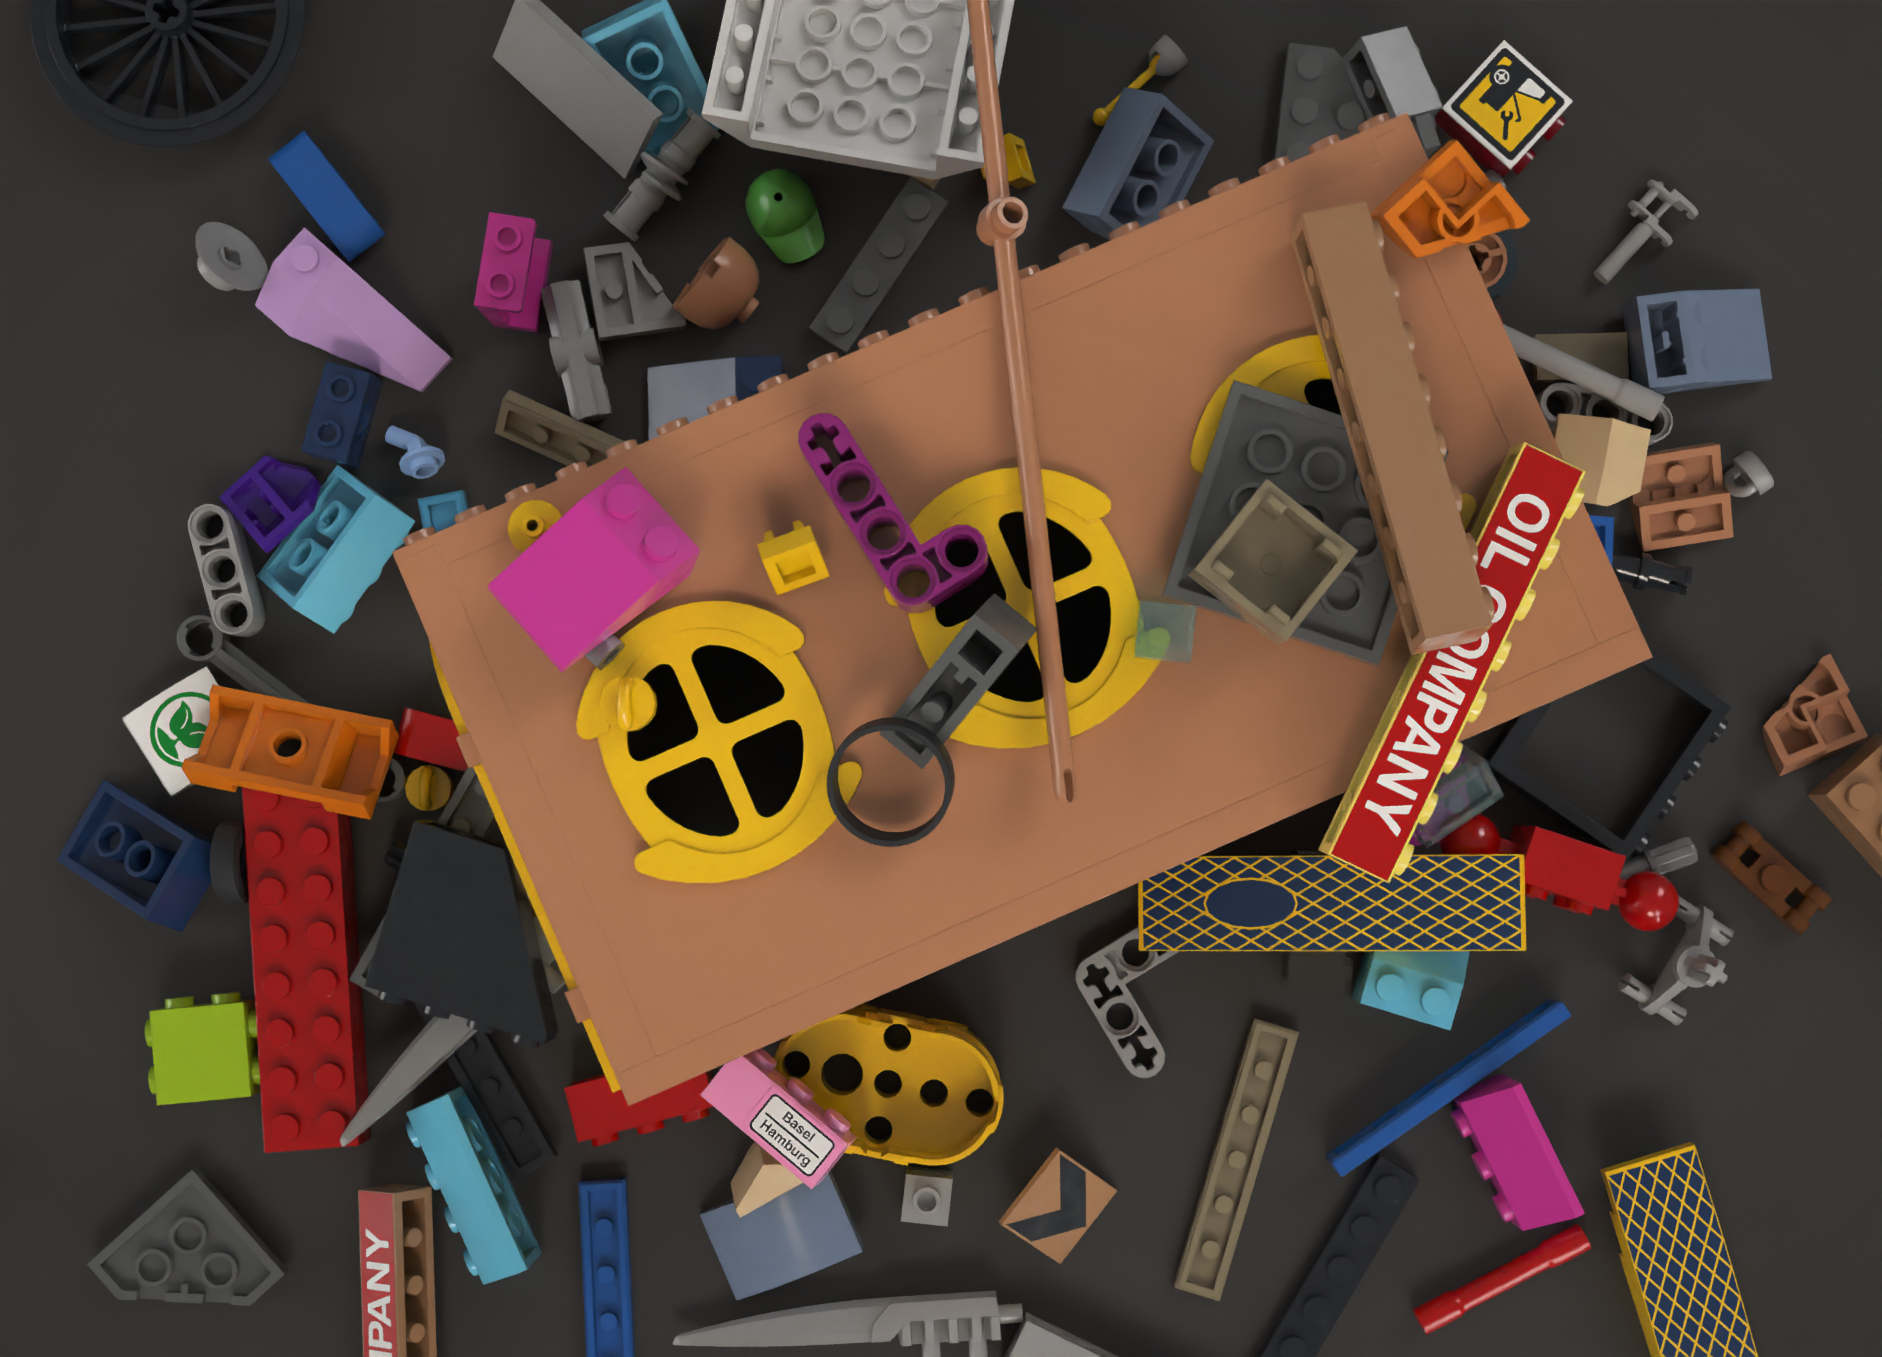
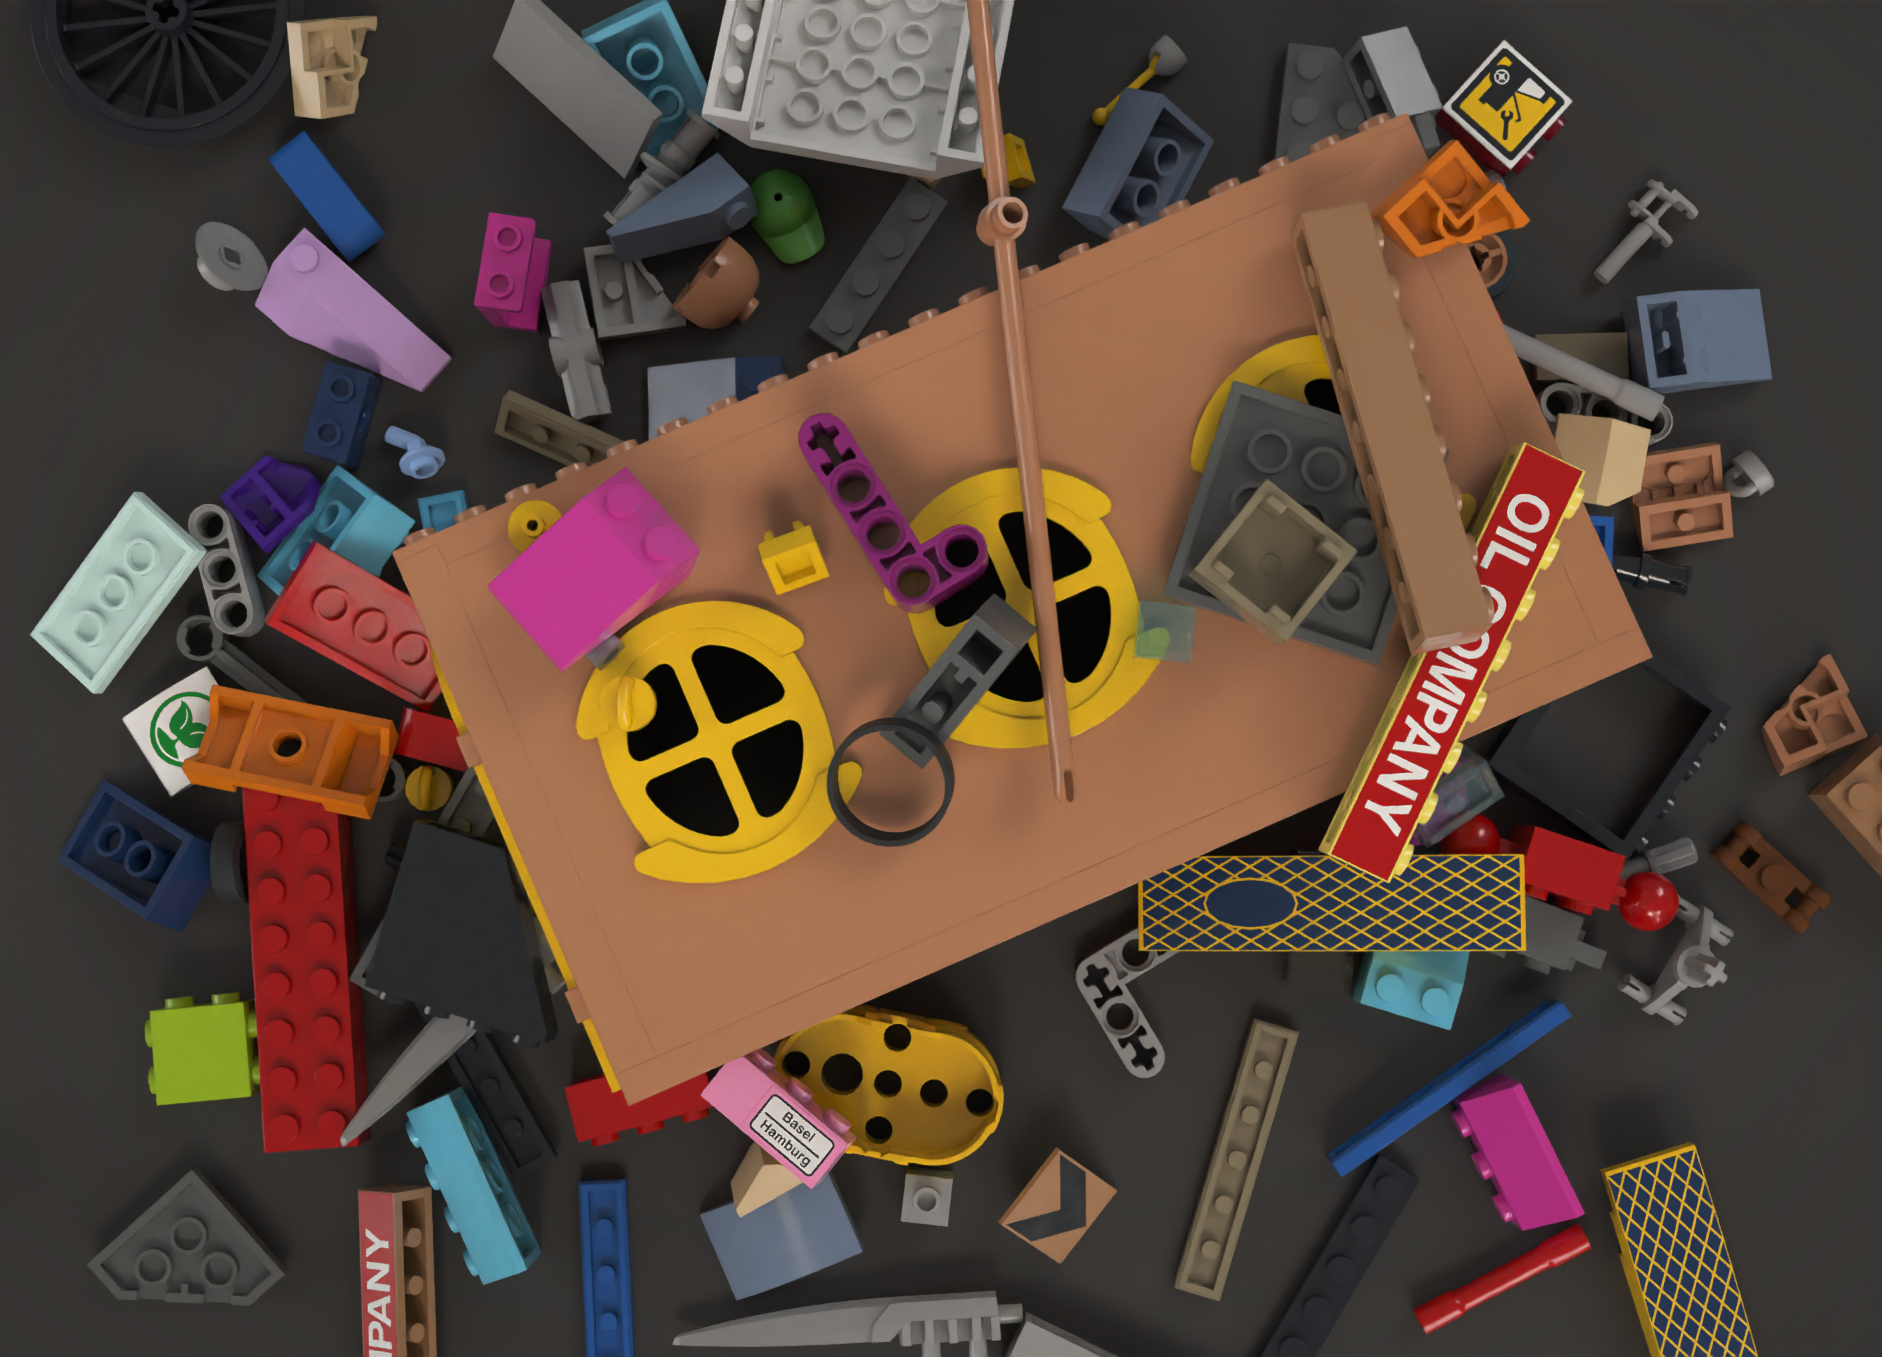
(118, 592): none -> light aqua tile
(327, 64): none -> tan slope
(358, 624): none -> red plate
(688, 213): none -> sand blue slope
(1554, 939): none -> dark grey hinge

